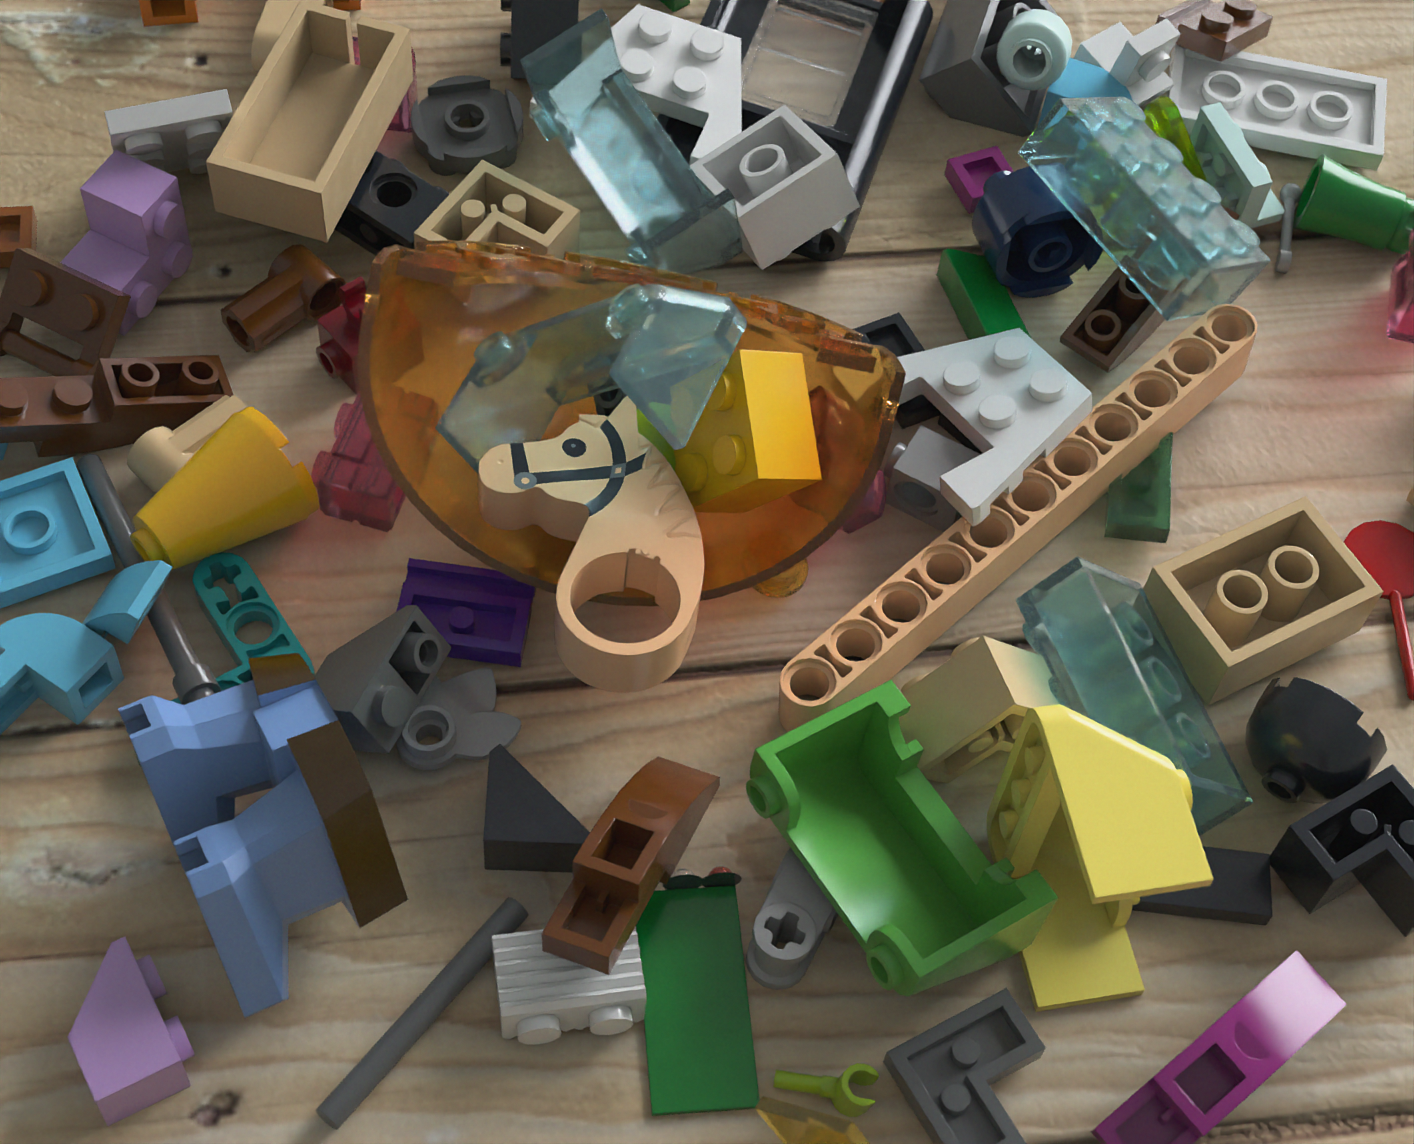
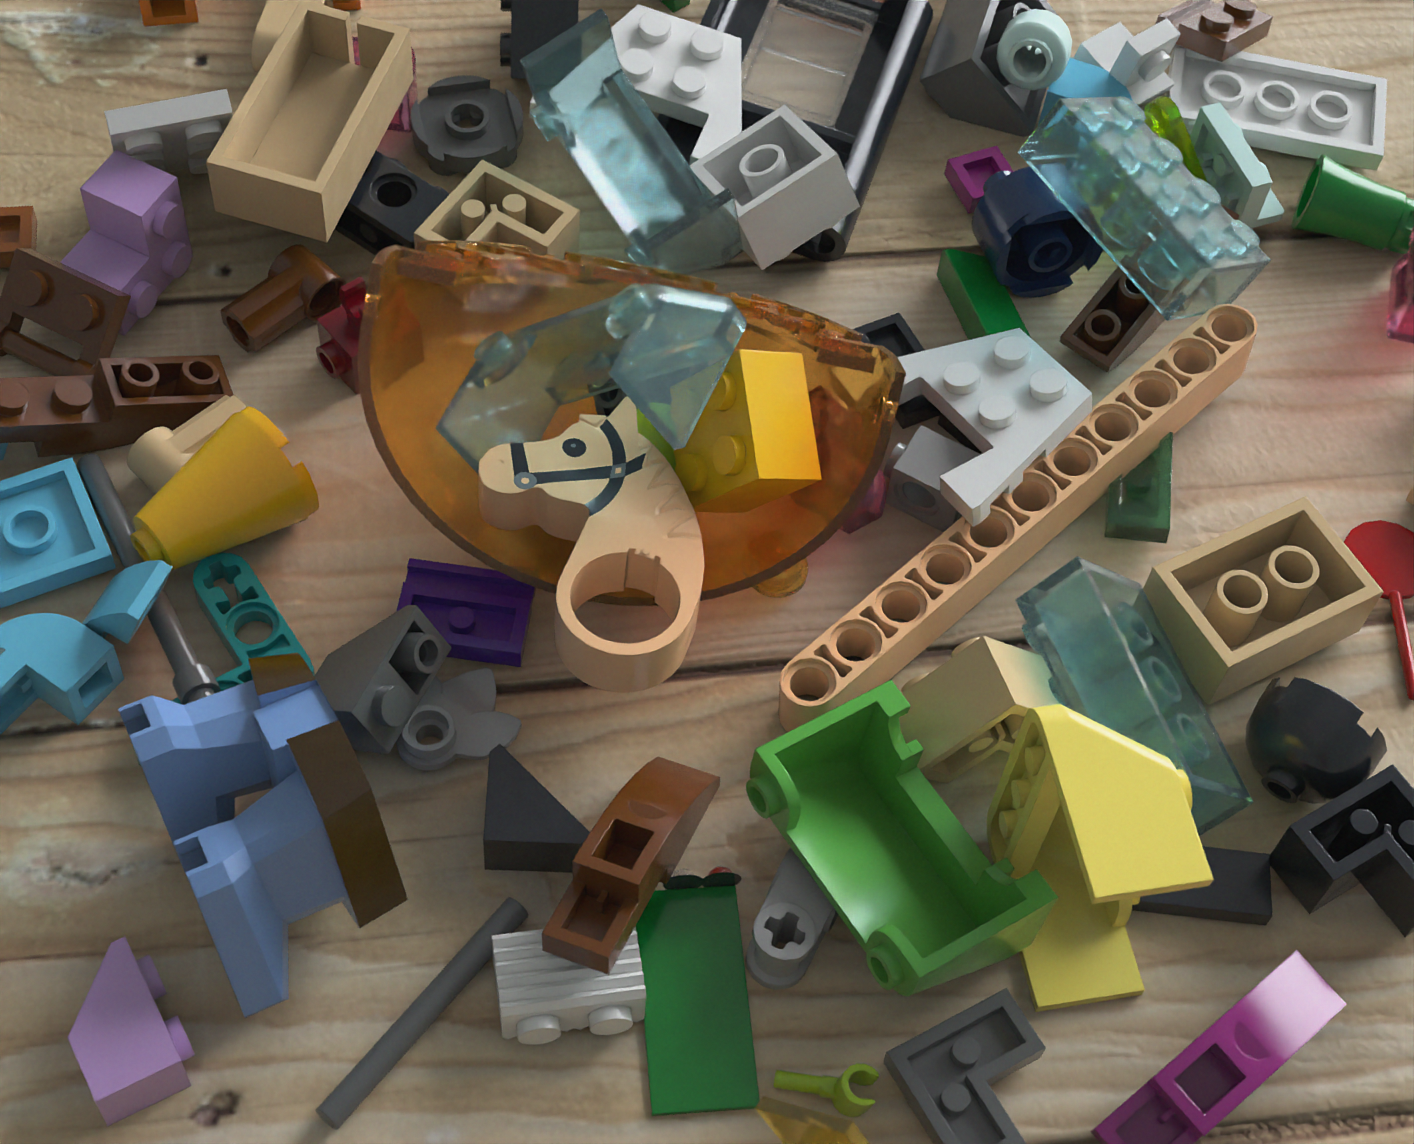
(353, 476): clear pink brick -> none
(1289, 195): light grey hinge -> none

